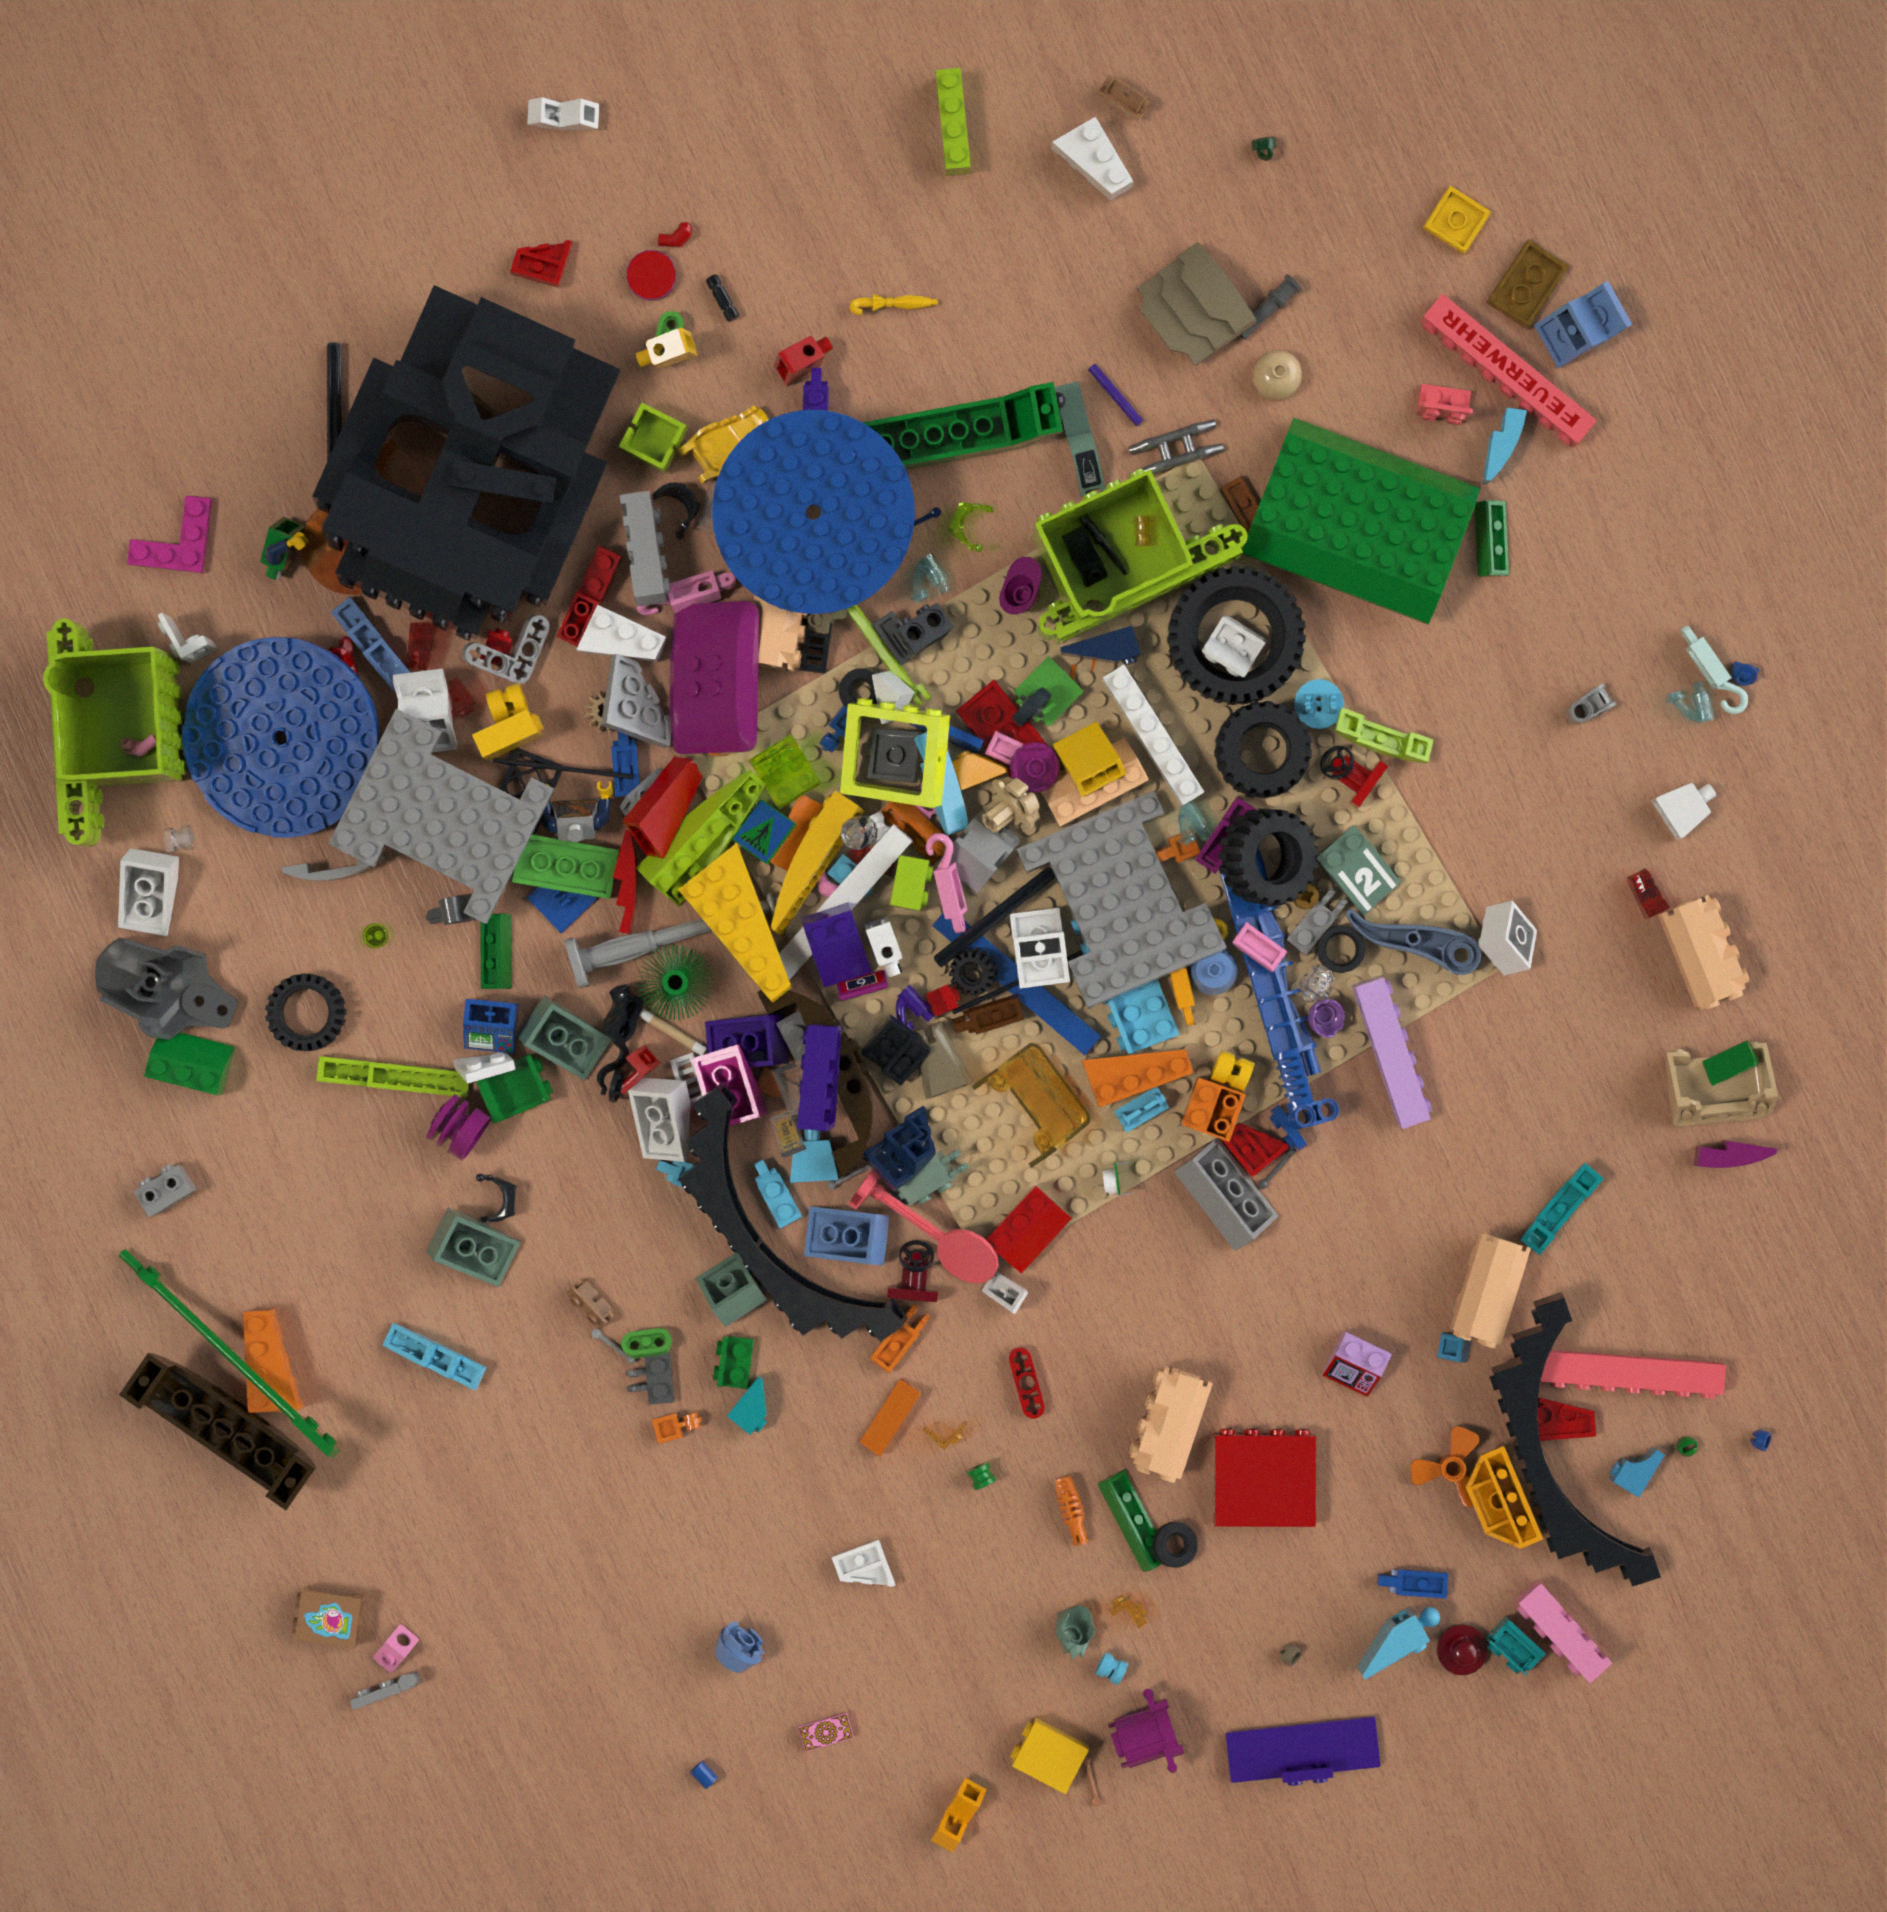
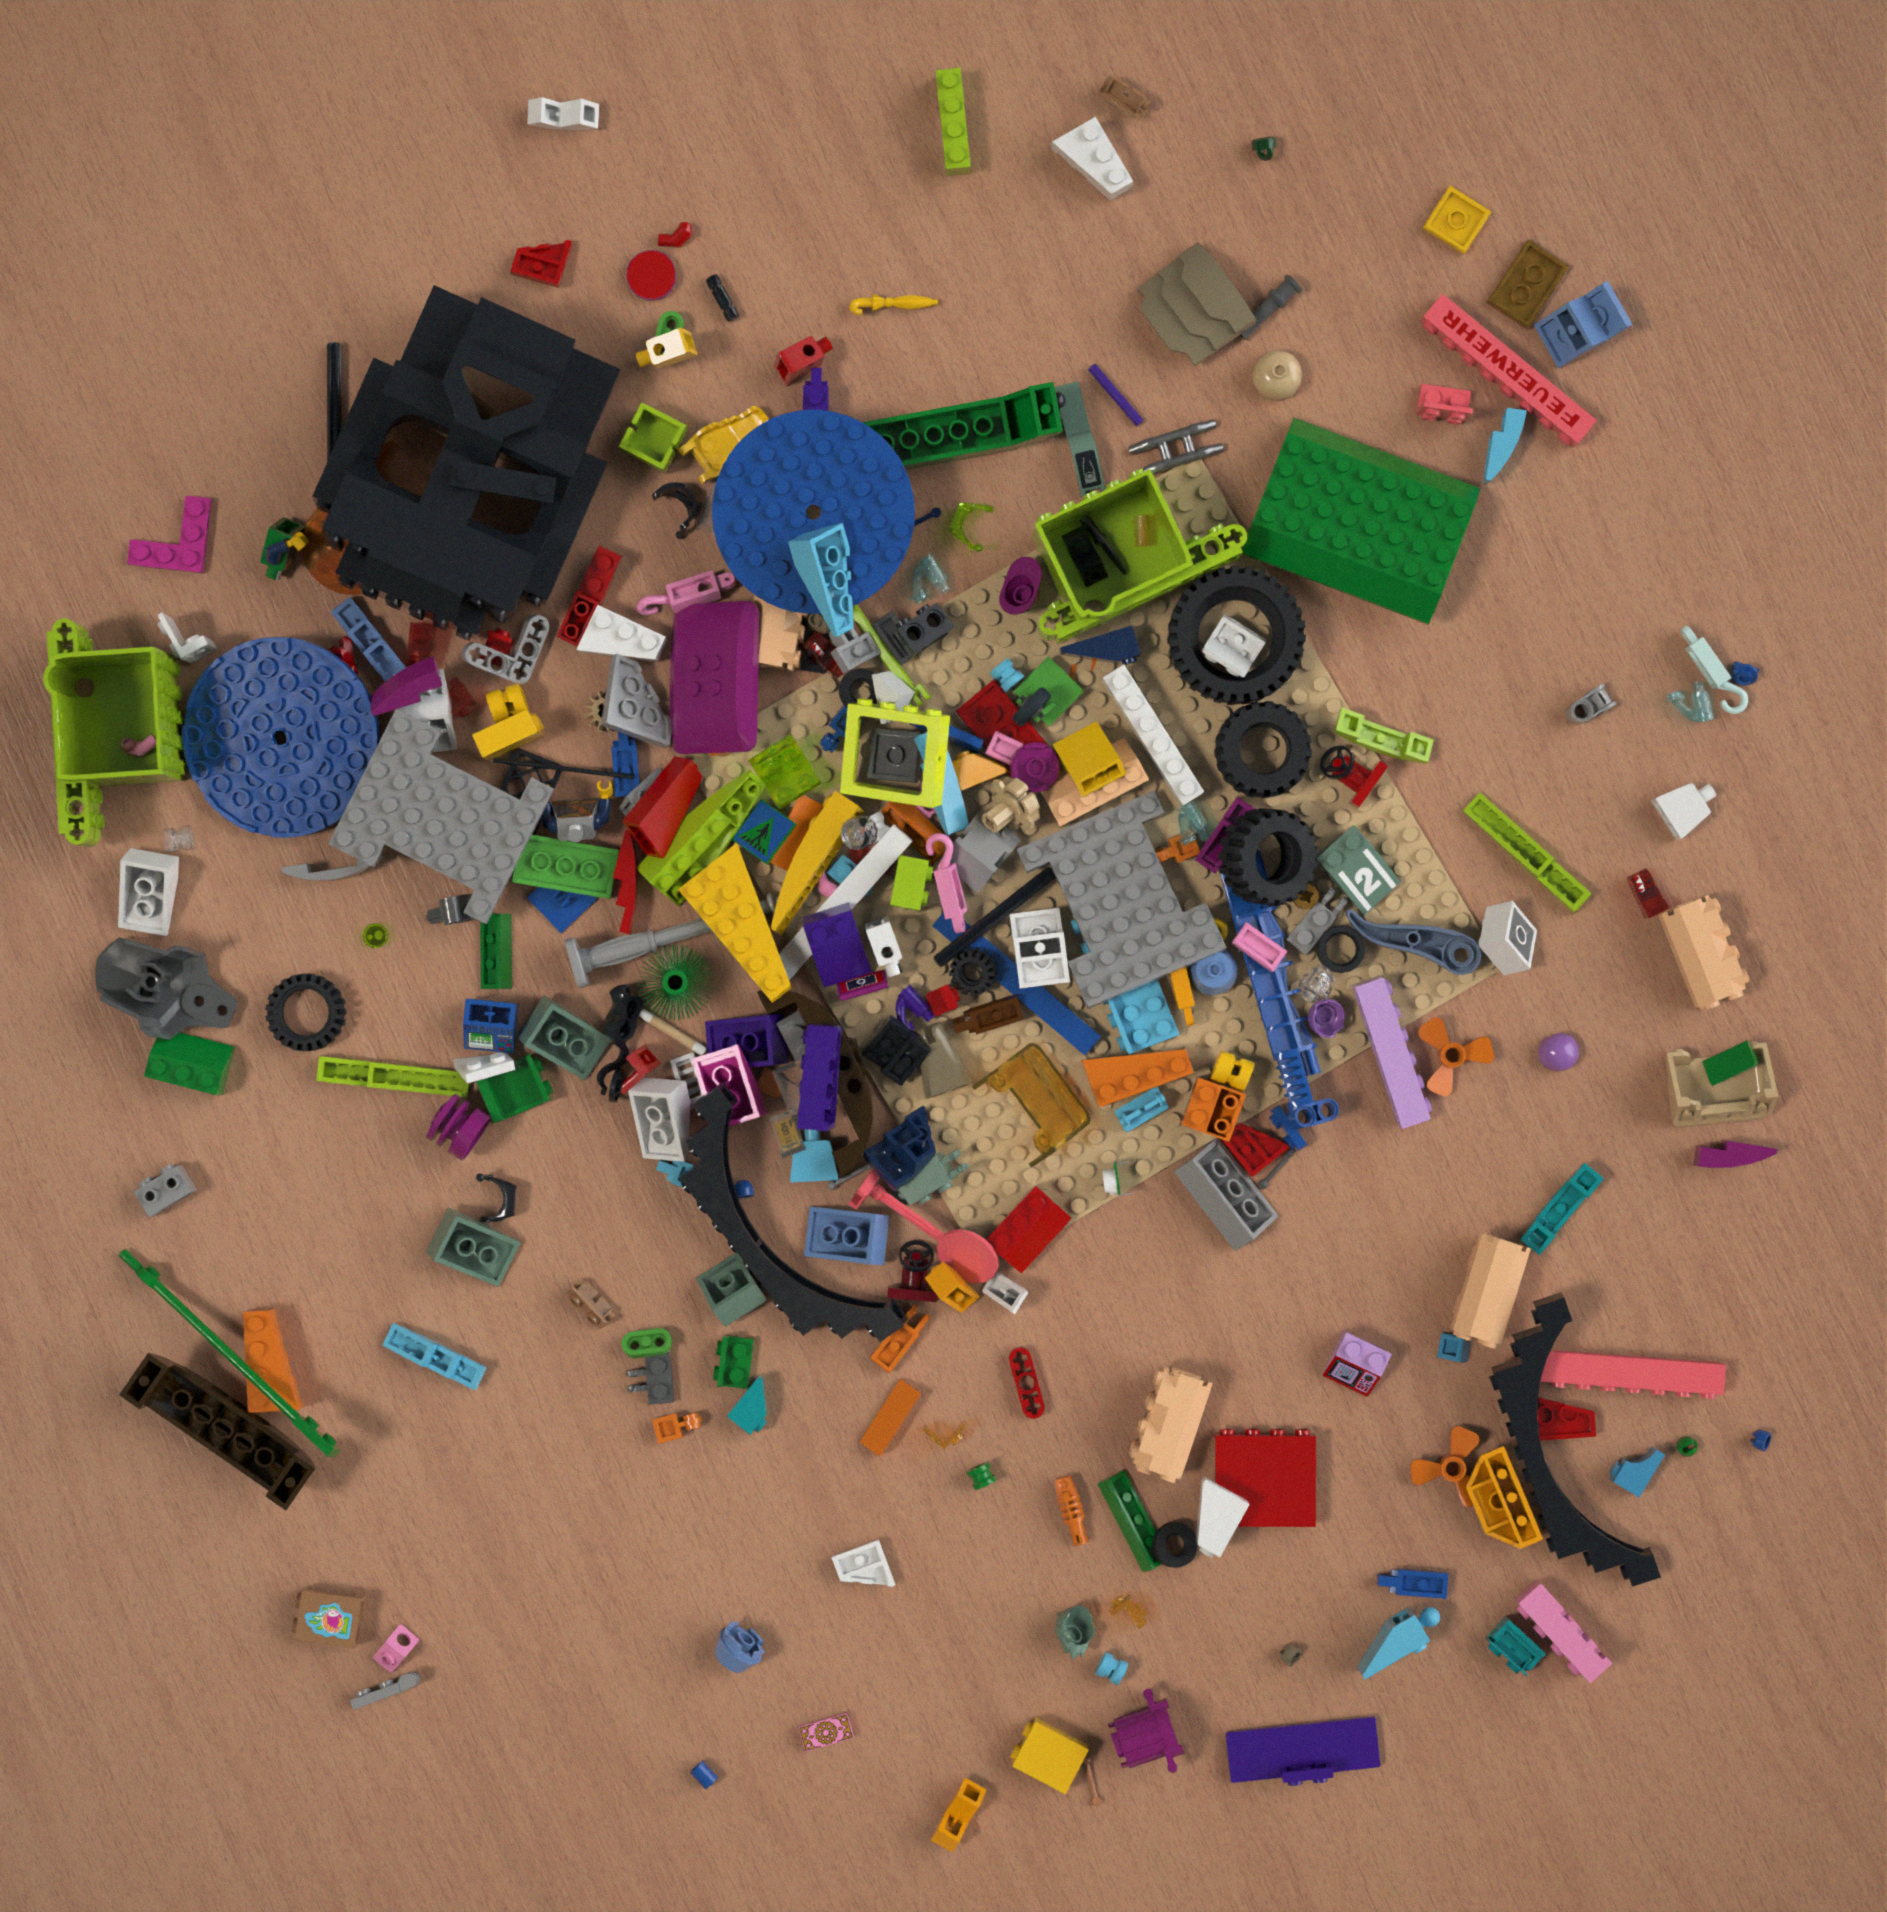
(406, 687): none -> magenta slope
(597, 1333): light grey hinge -> none
(644, 548): light grey wedge -> none
(744, 1189): none -> blue hinge
(776, 1195): medium azure hinge -> none
(819, 649): none -> clear red leg
(823, 568): none -> medium azure wedge
(853, 649): none -> light grey hinge
(951, 1287): none -> light orange slope
(1002, 989): black axle -> none
(1007, 675): none -> medium azure wheel
(1217, 1517): none -> white slope
(1241, 501): dark orange tile -> none
(1330, 704): medium azure plate -> none
(1435, 1034): none -> orange piece
(1461, 1649): dark red plate -> none
(1491, 538): green slope -> none
(1527, 853): none -> lime slope
(1558, 1052): none -> medium lavender hair

